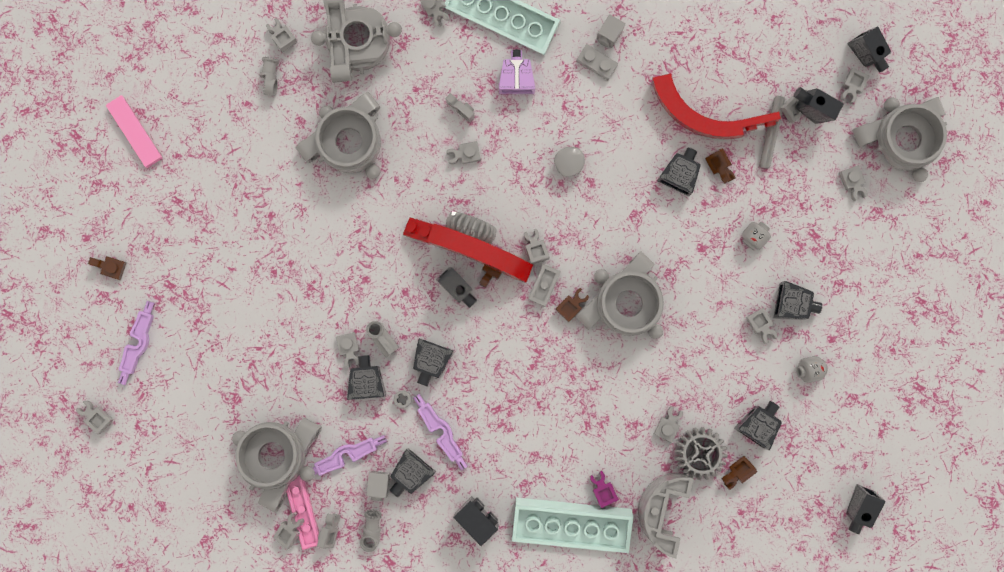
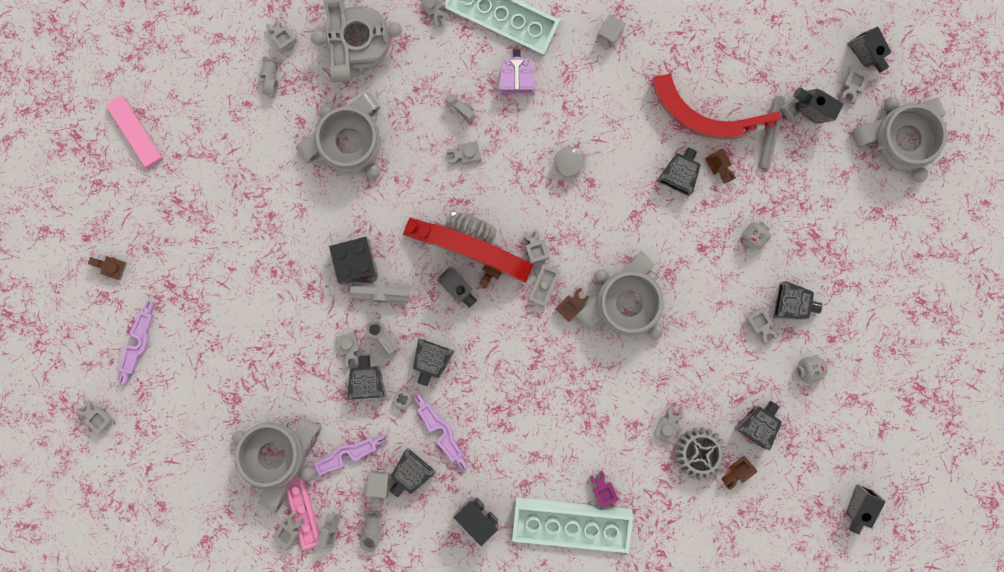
(353, 260): none -> black brick
(379, 291): none -> light grey piece
(597, 62): light grey plate -> none
(653, 509): light grey cylinder -> none
(853, 179): light grey plate -> none

